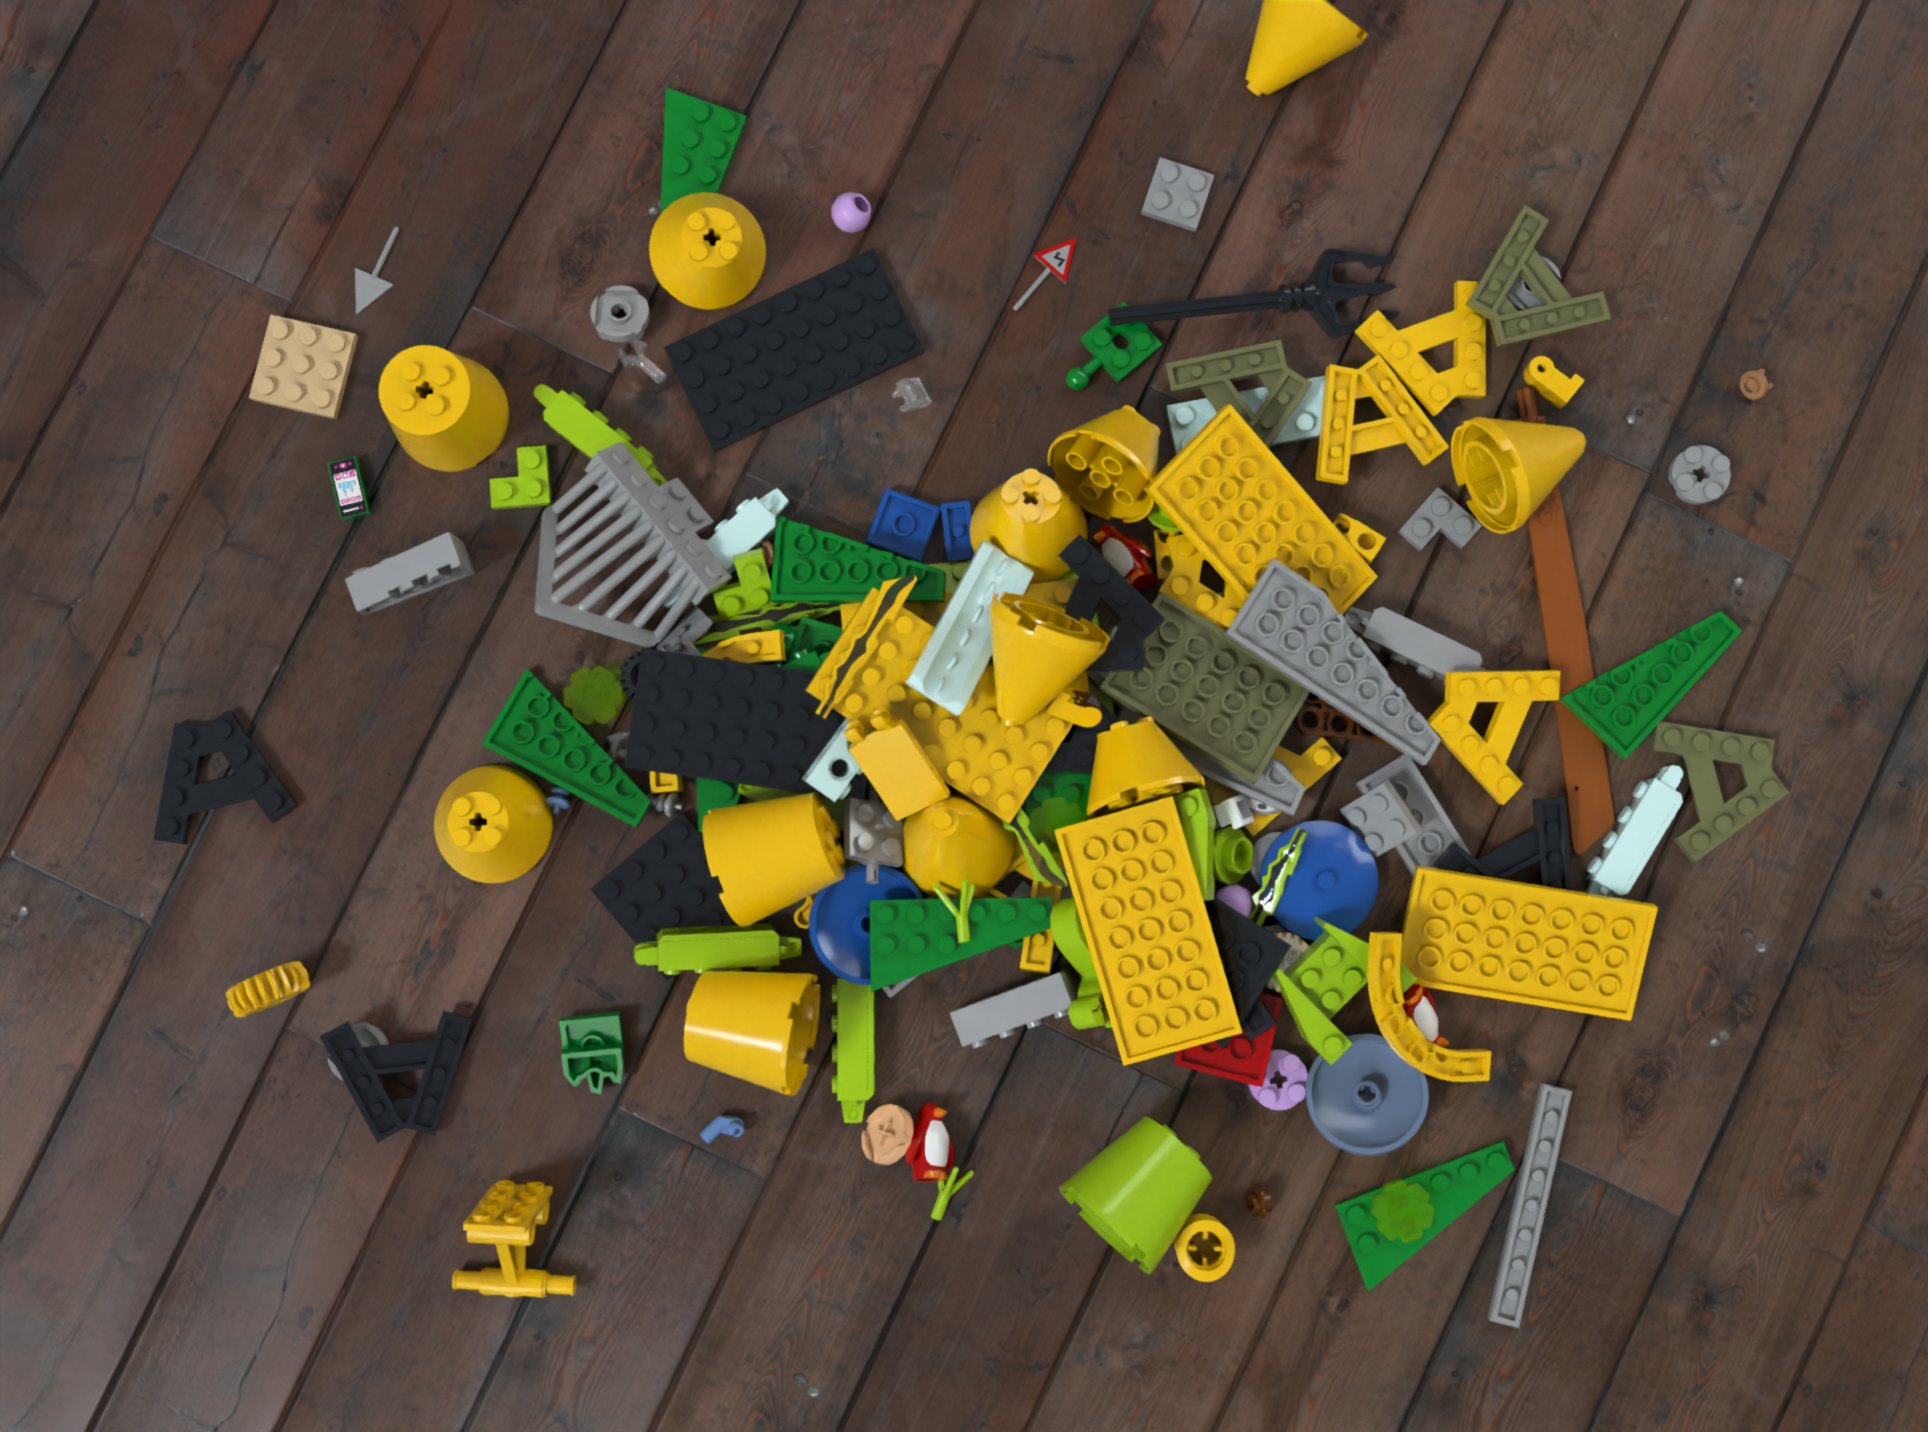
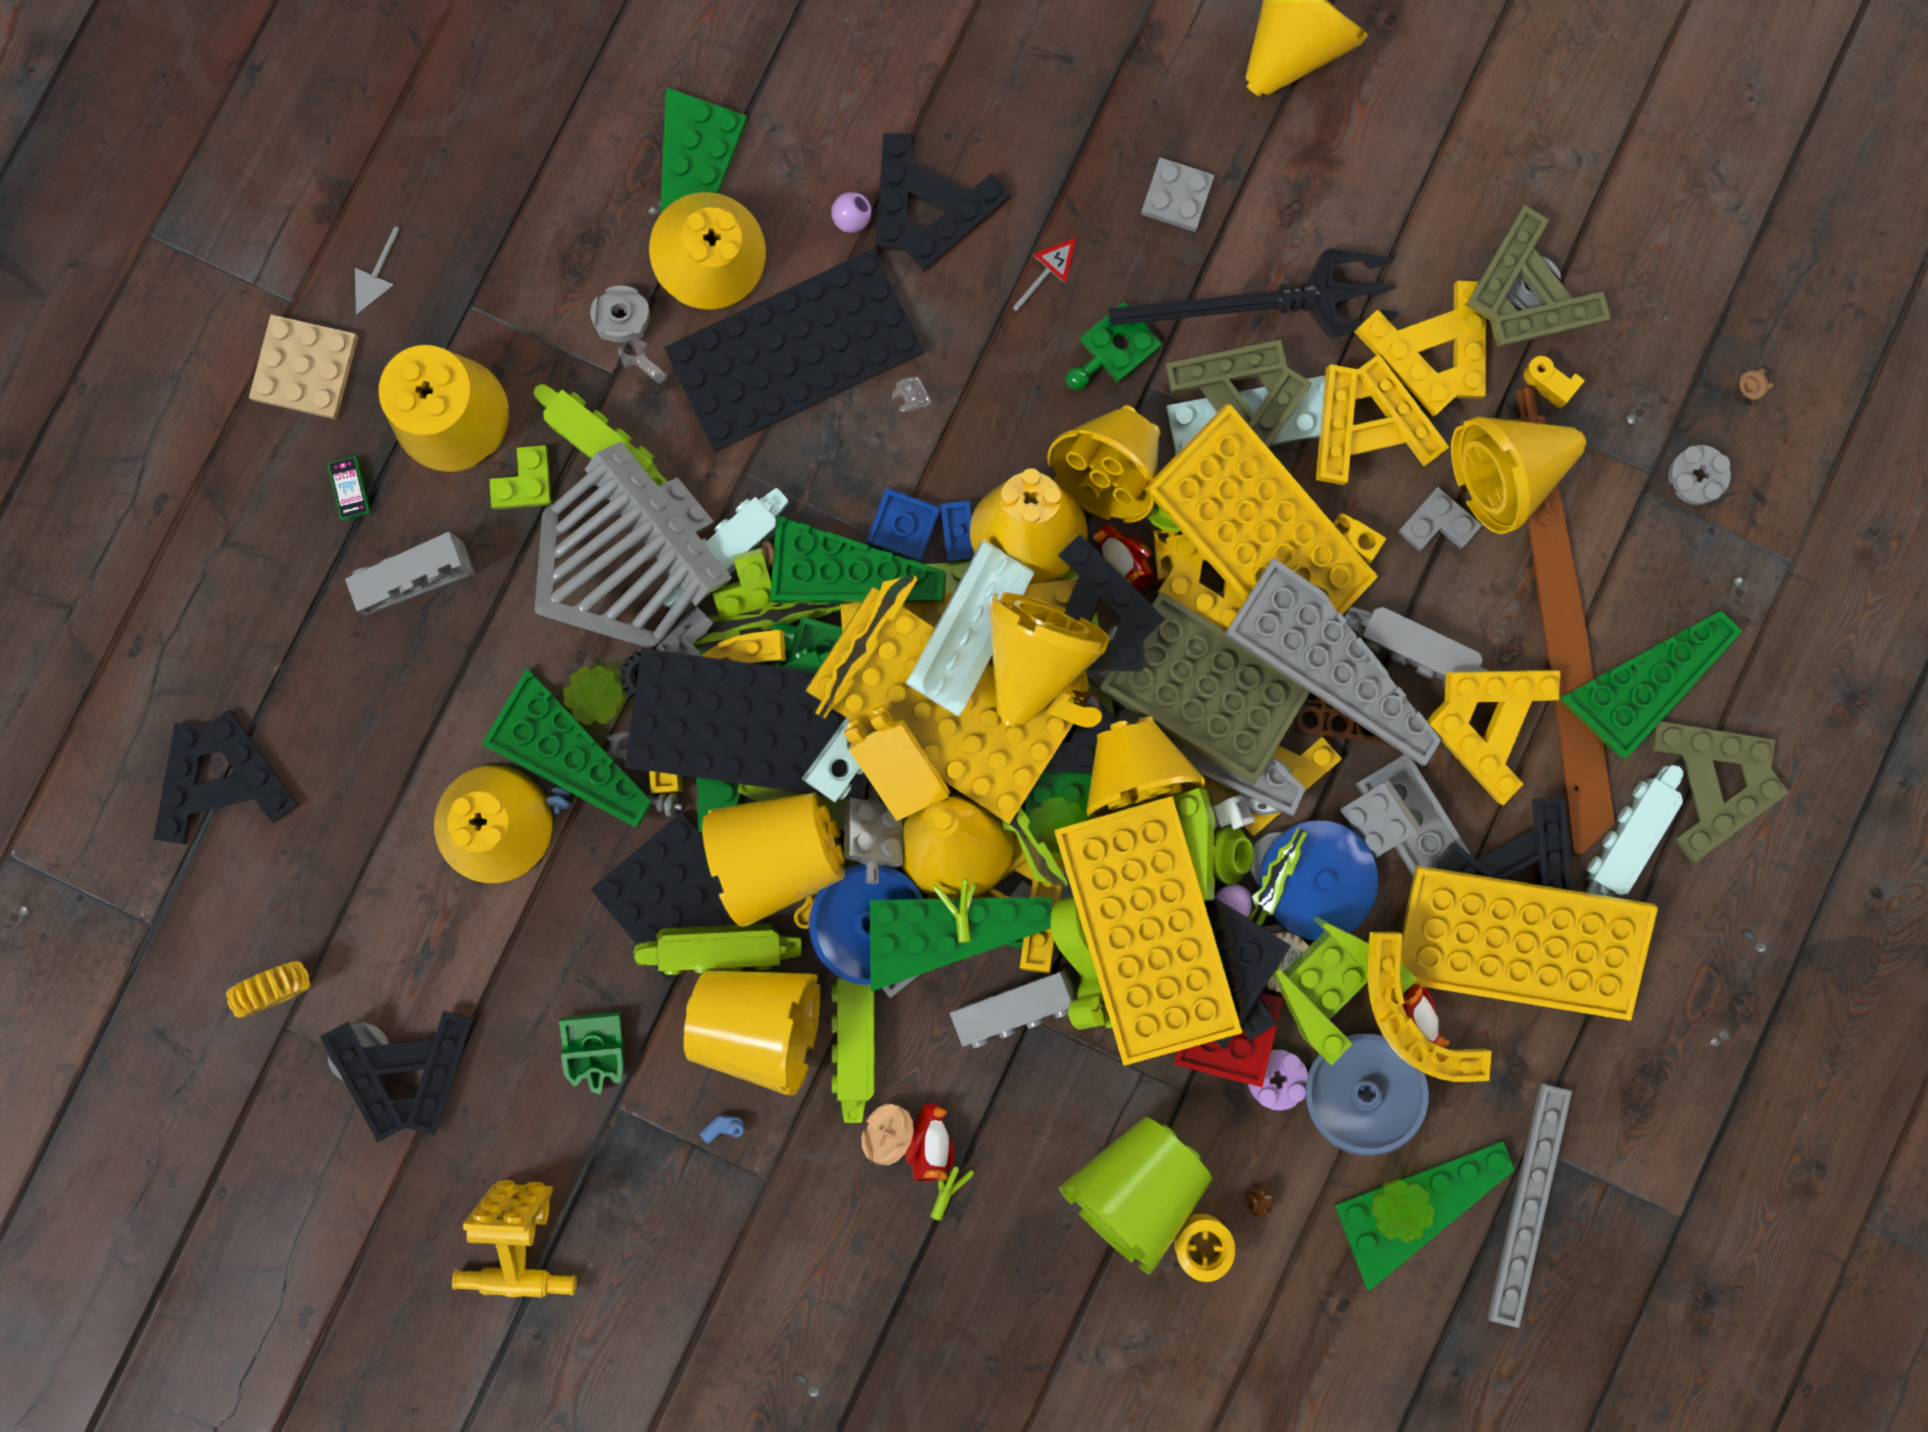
(962, 208): none -> black plate

